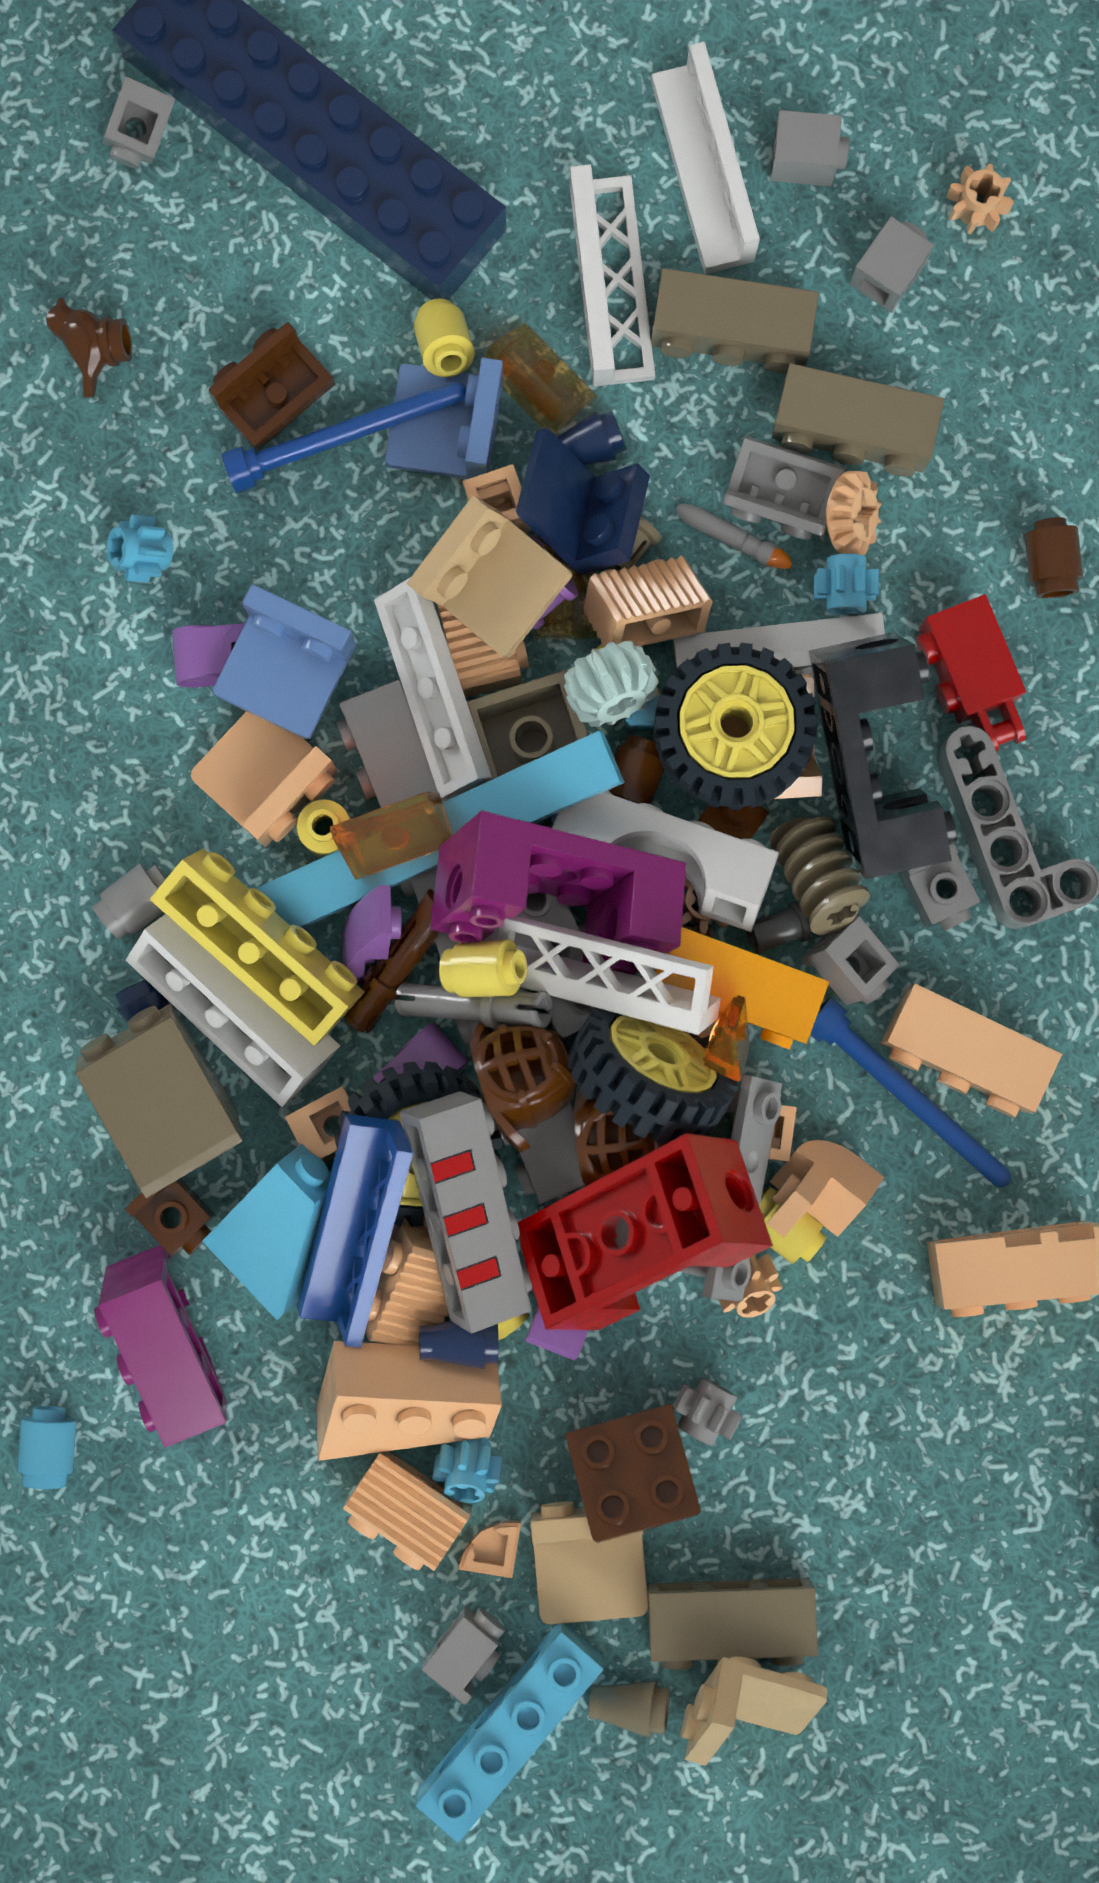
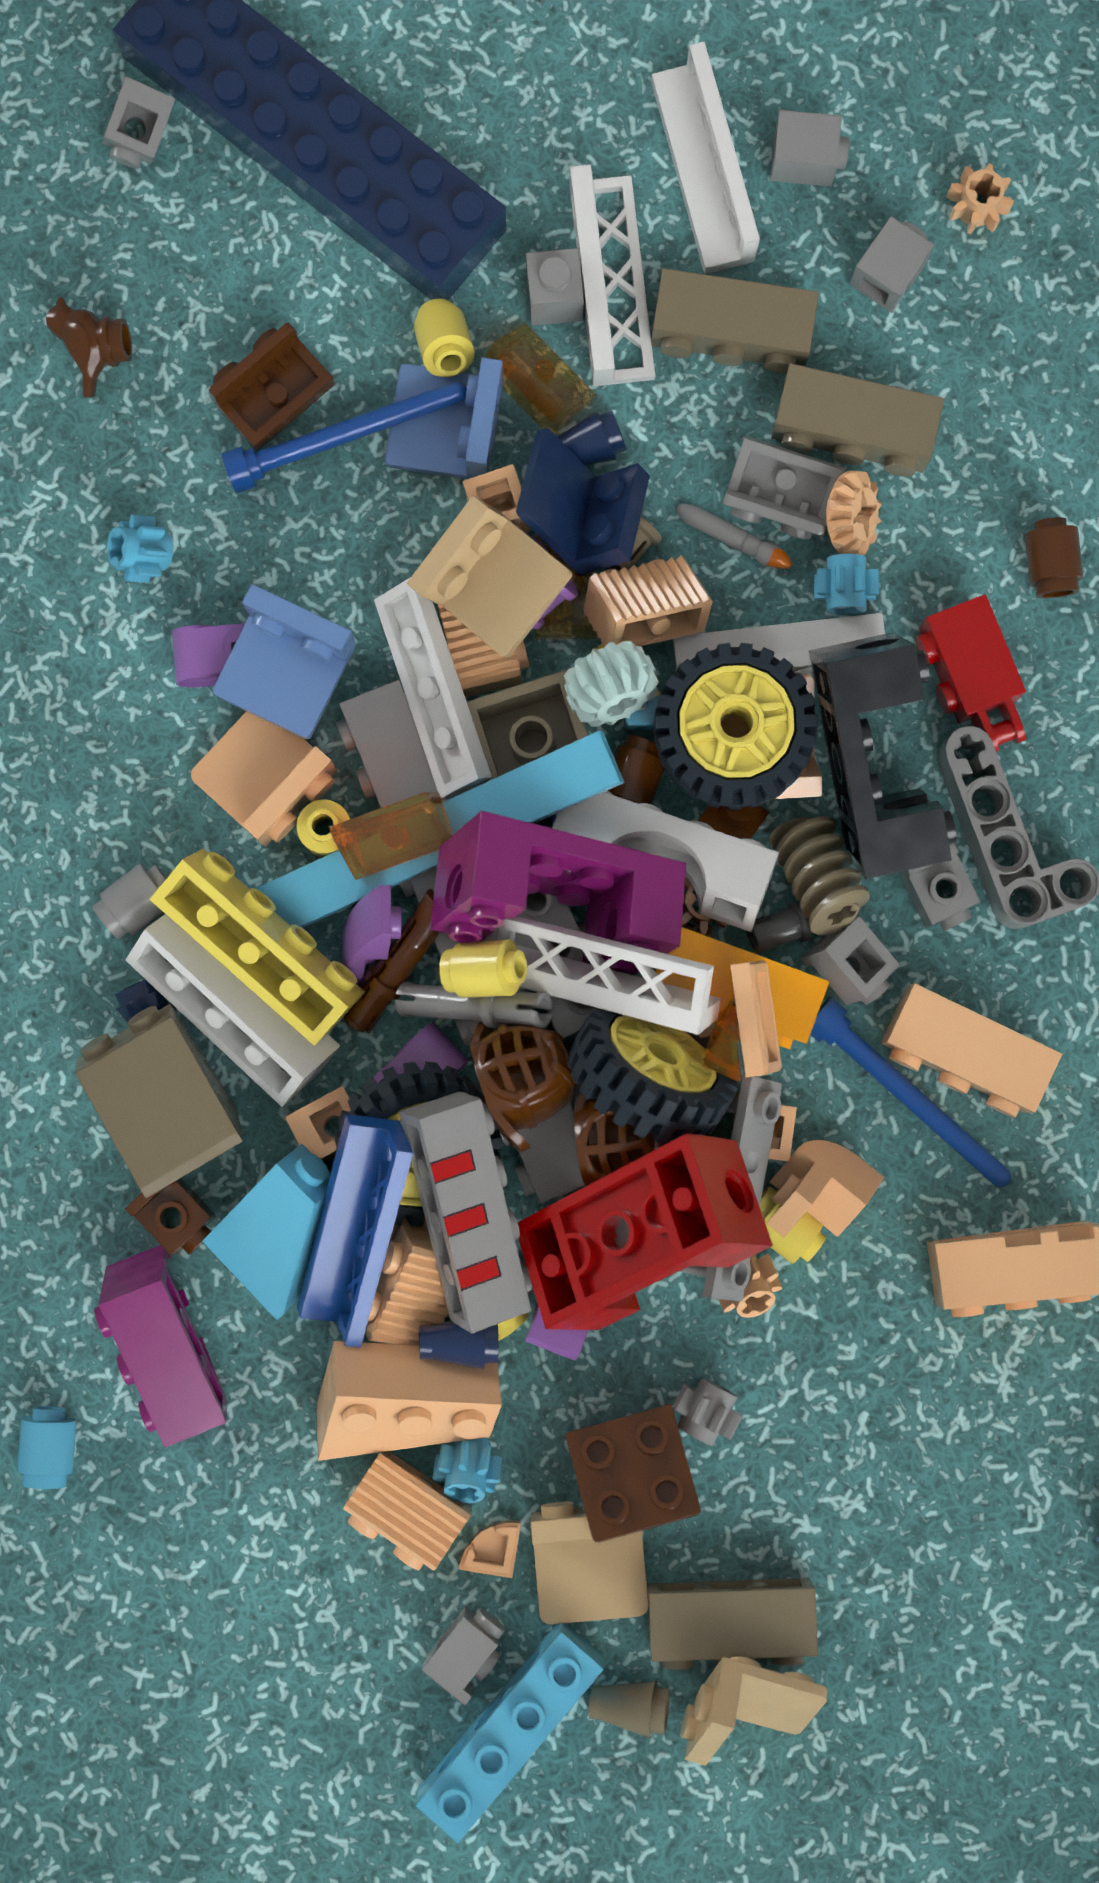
(554, 286): none -> light grey brick
(756, 1018): none -> light nougat tile

